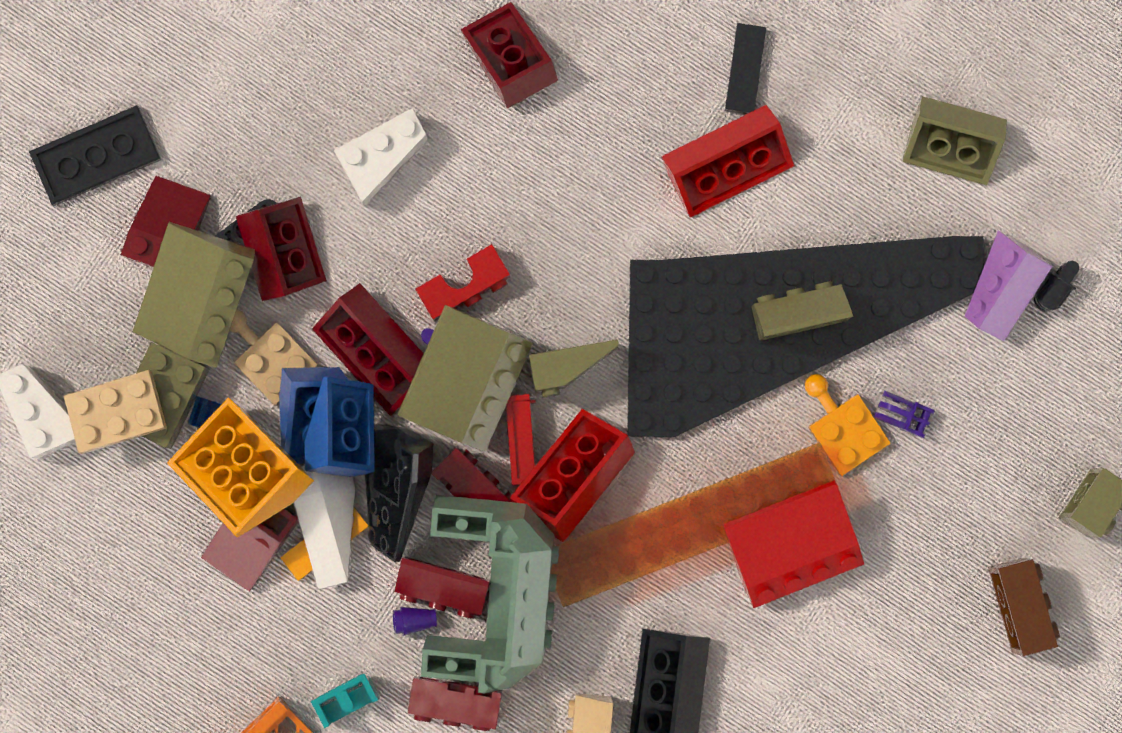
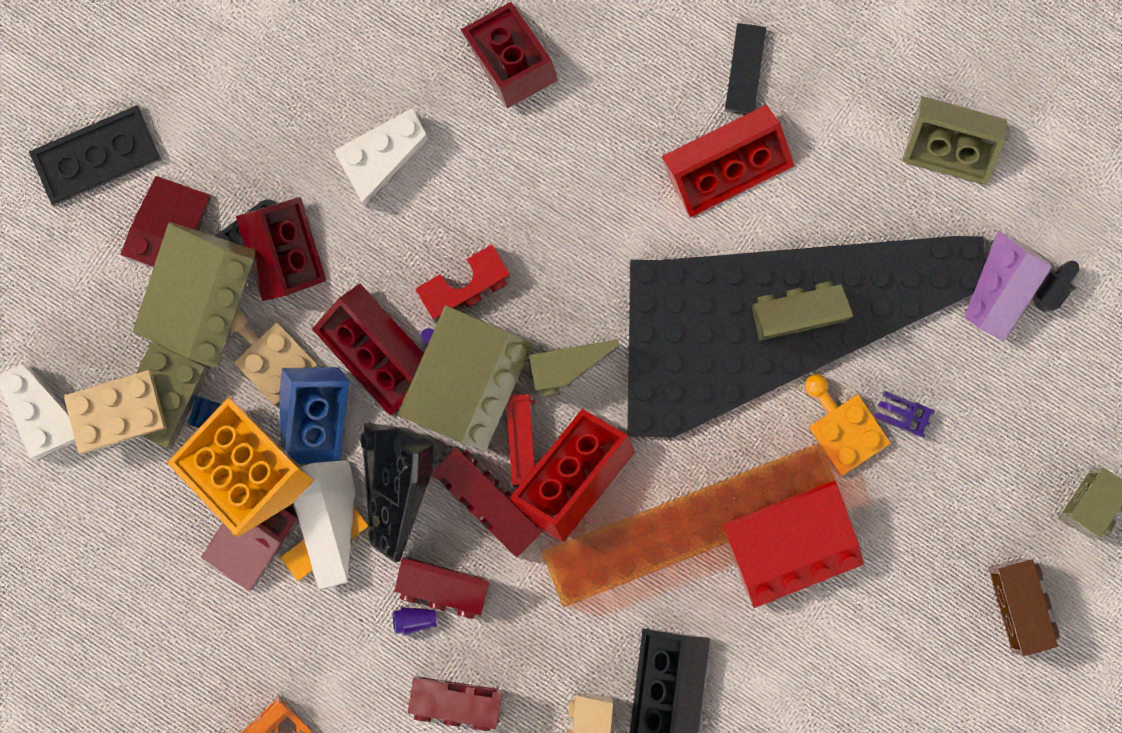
(341, 429): blue slope -> none
(345, 699): teal window -> none
(518, 593): sand green wedge -> none

